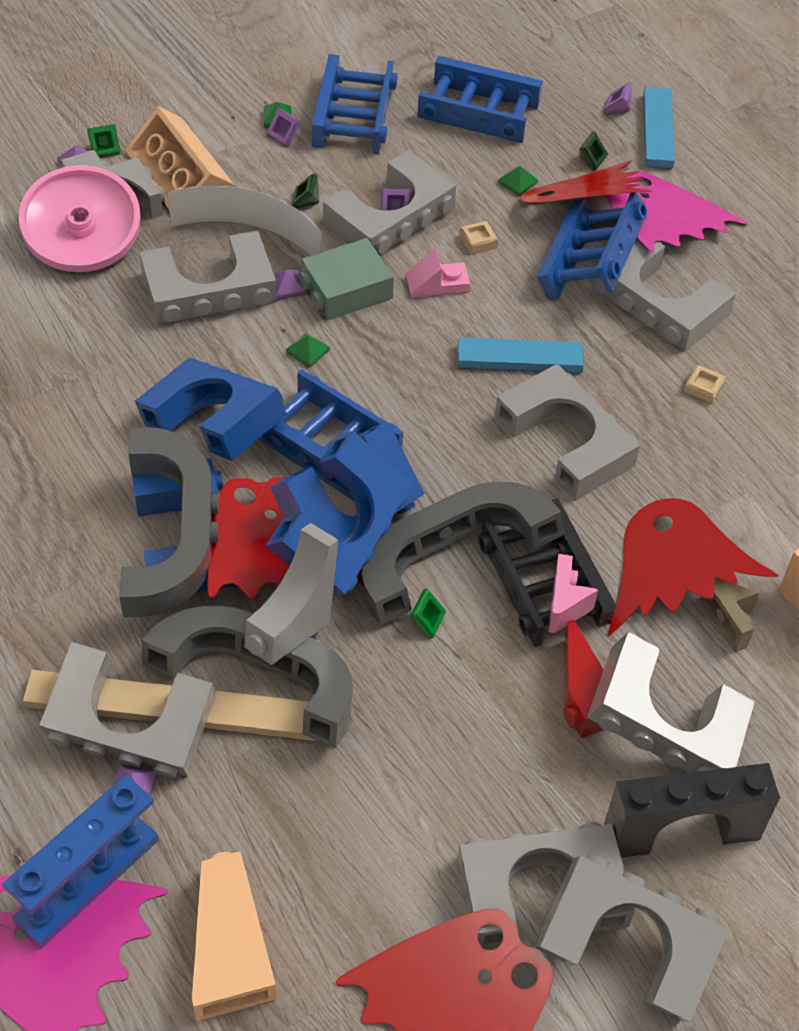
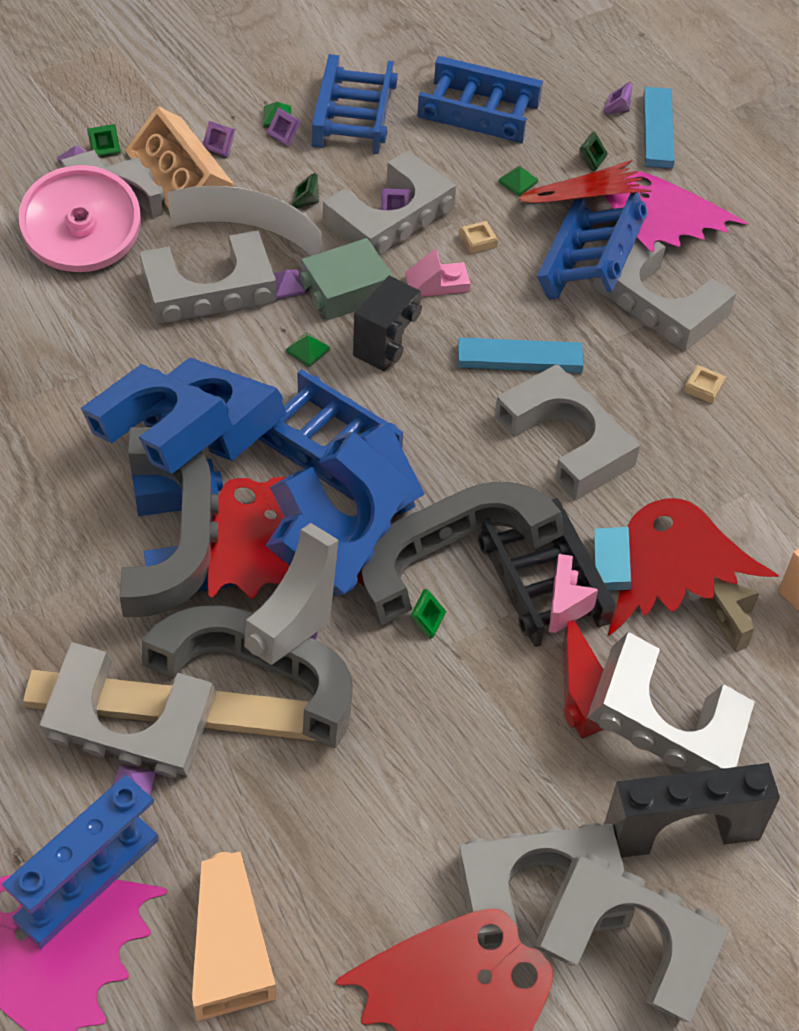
(190, 426): none -> blue arch
(218, 138): none -> medium lavender slope
(382, 322): none -> black slope
(613, 557): none -> medium azure tile

